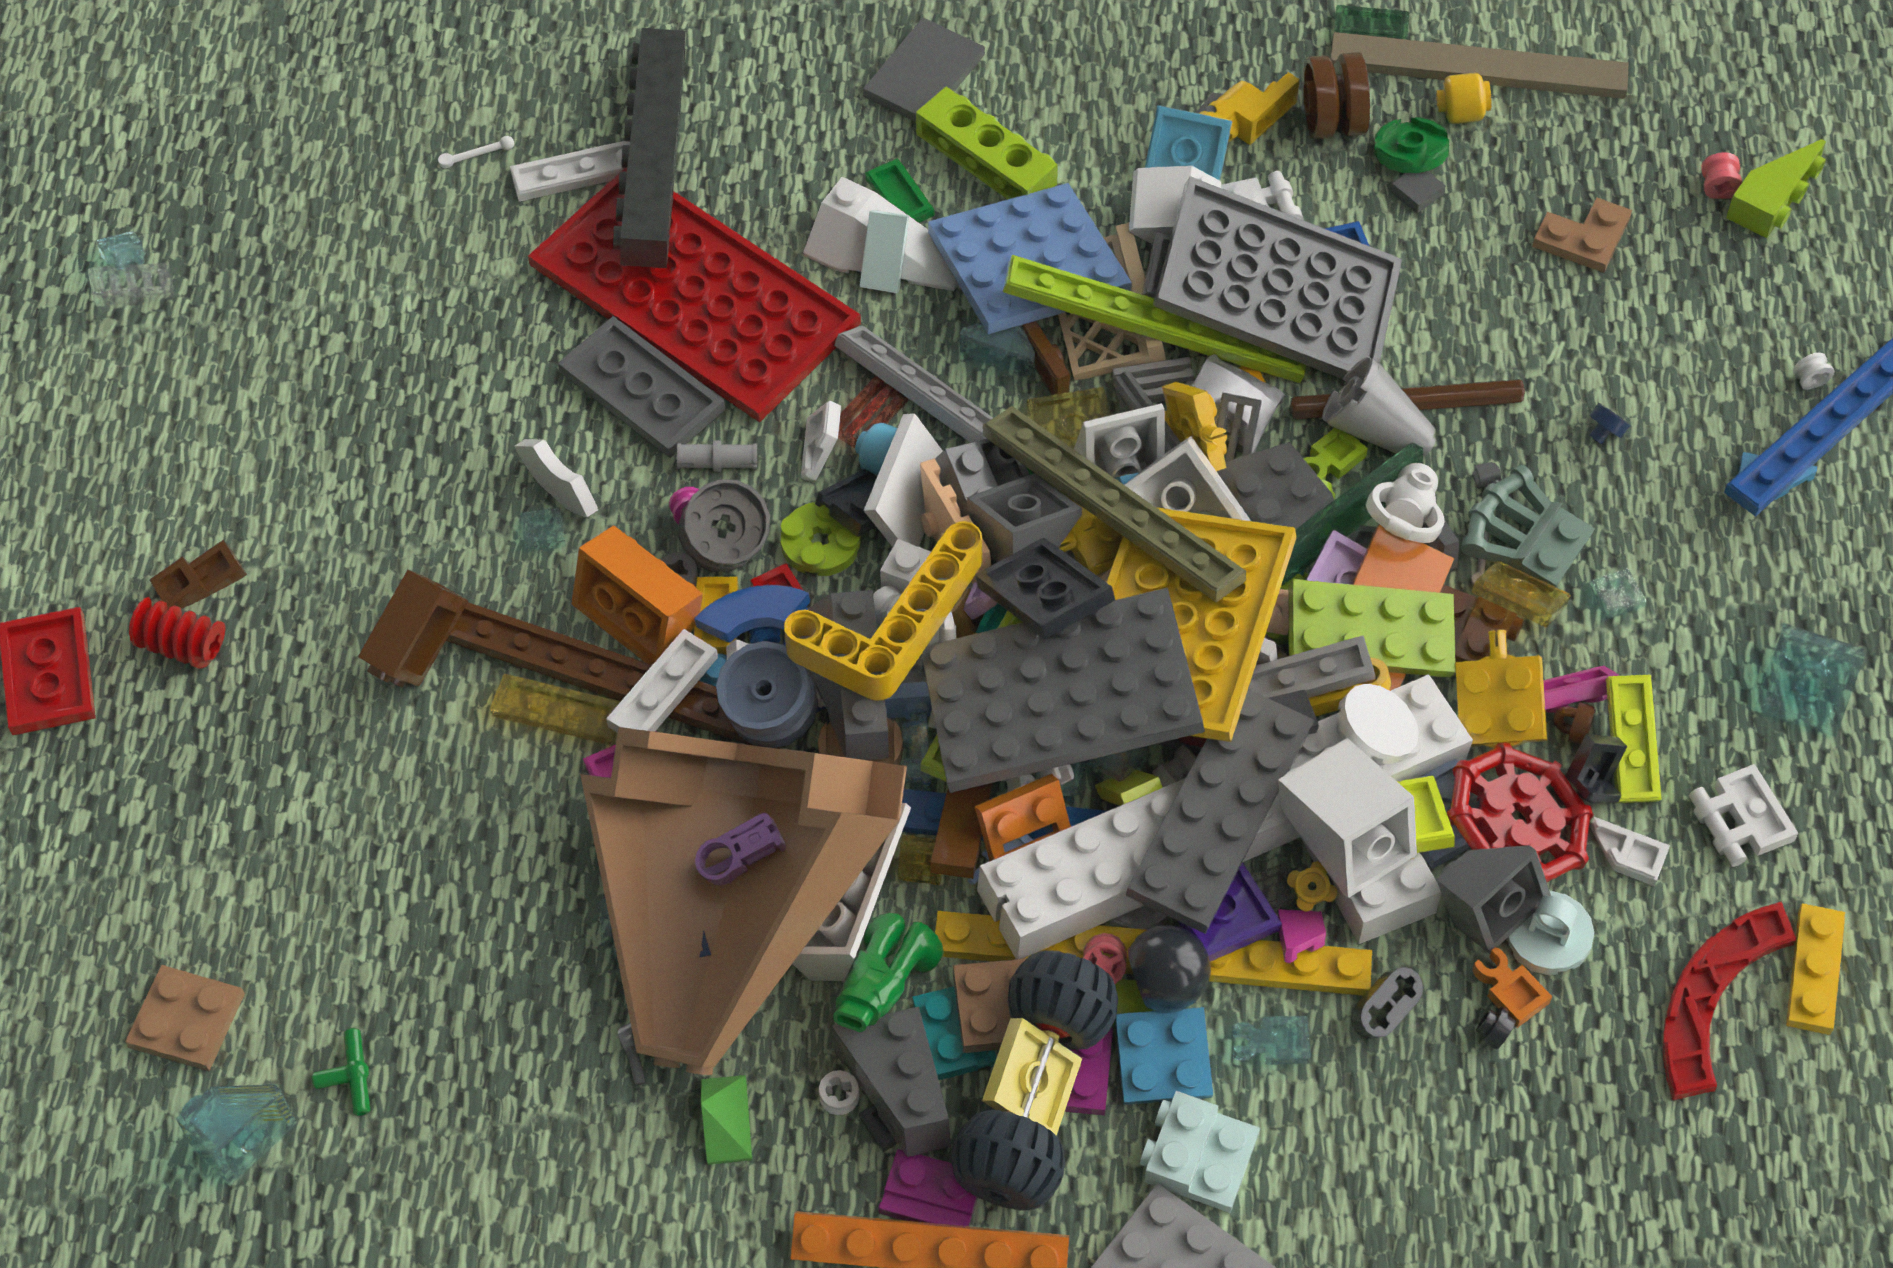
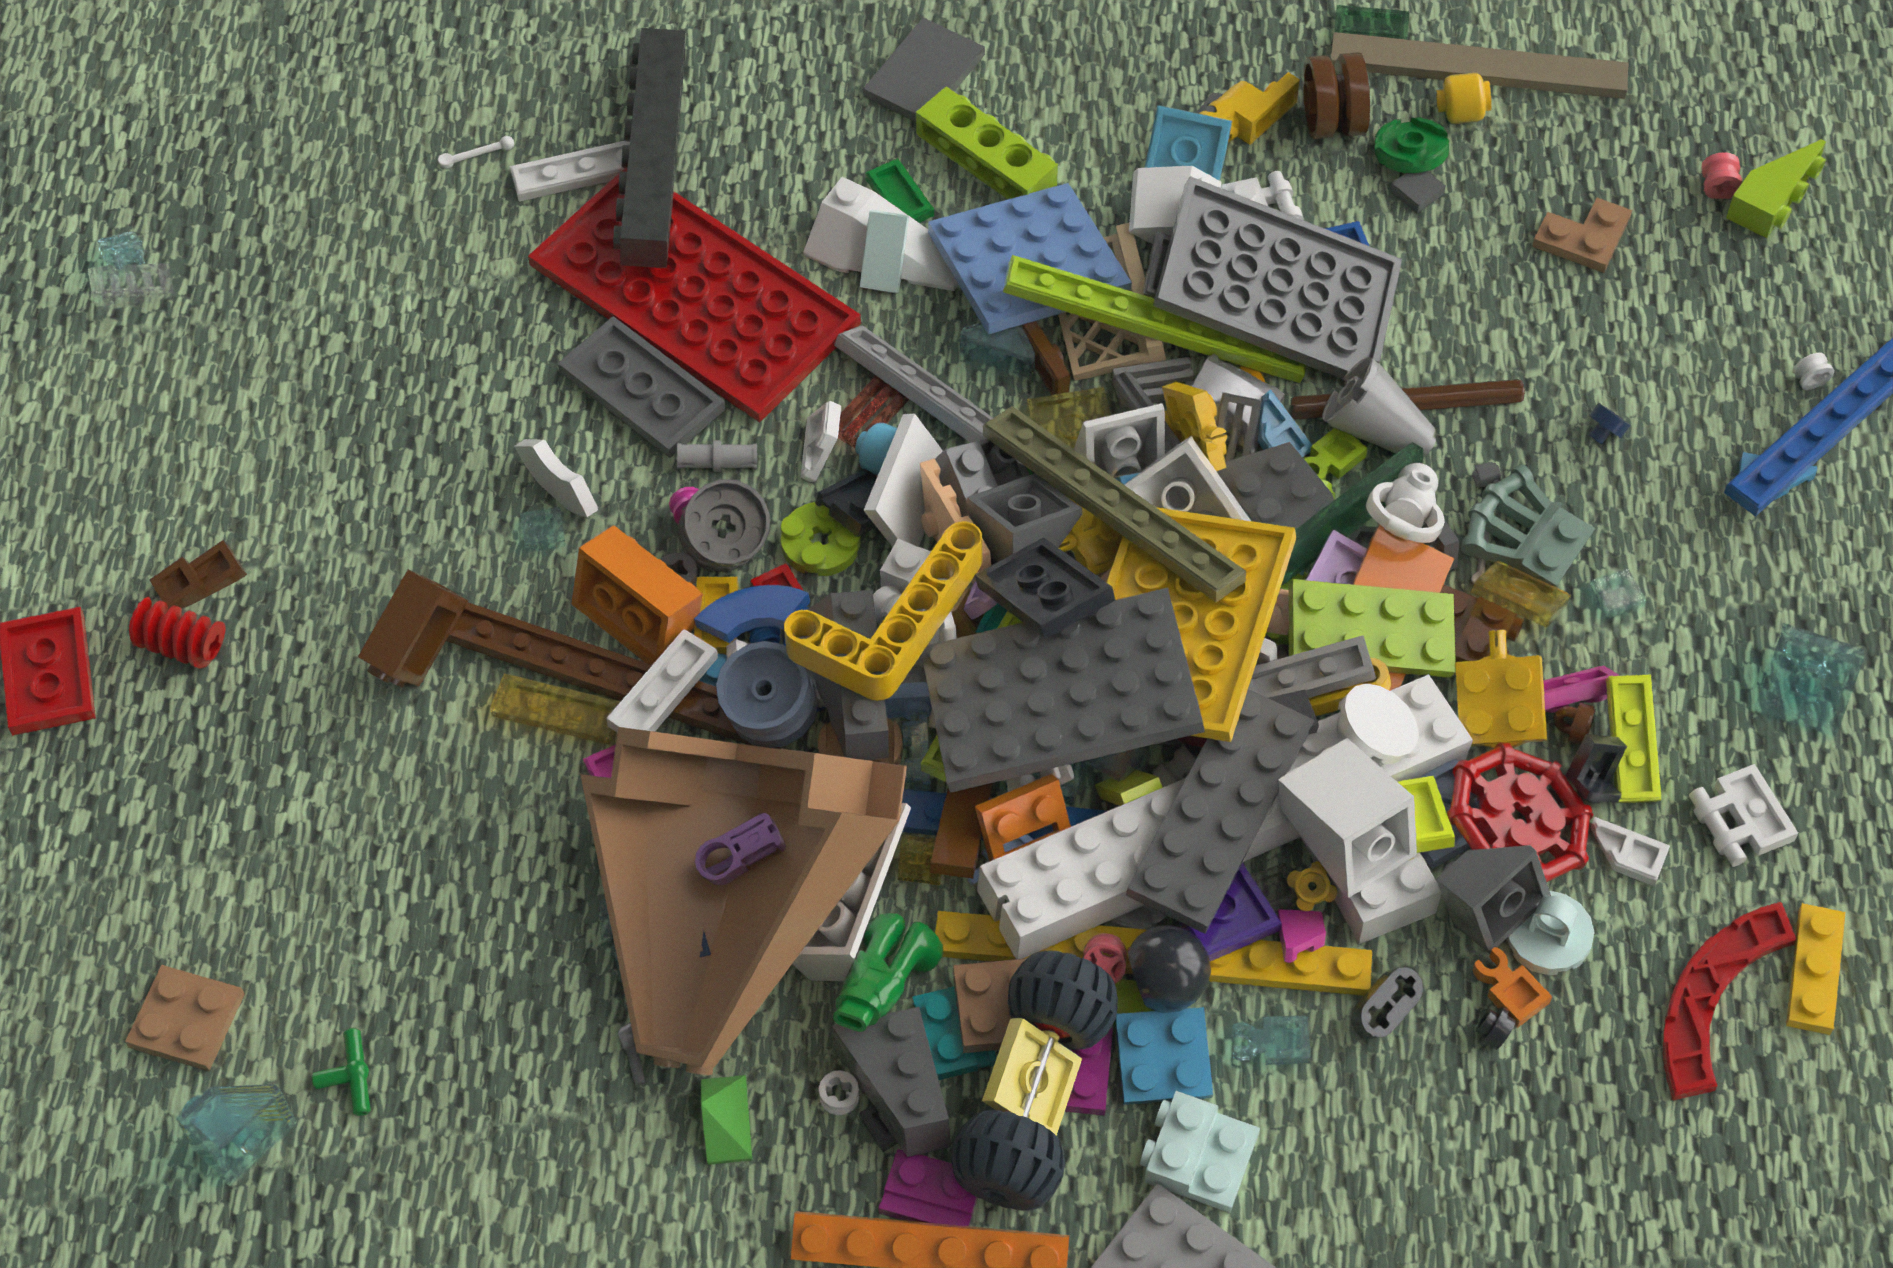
(1278, 426): none -> dark azure tile

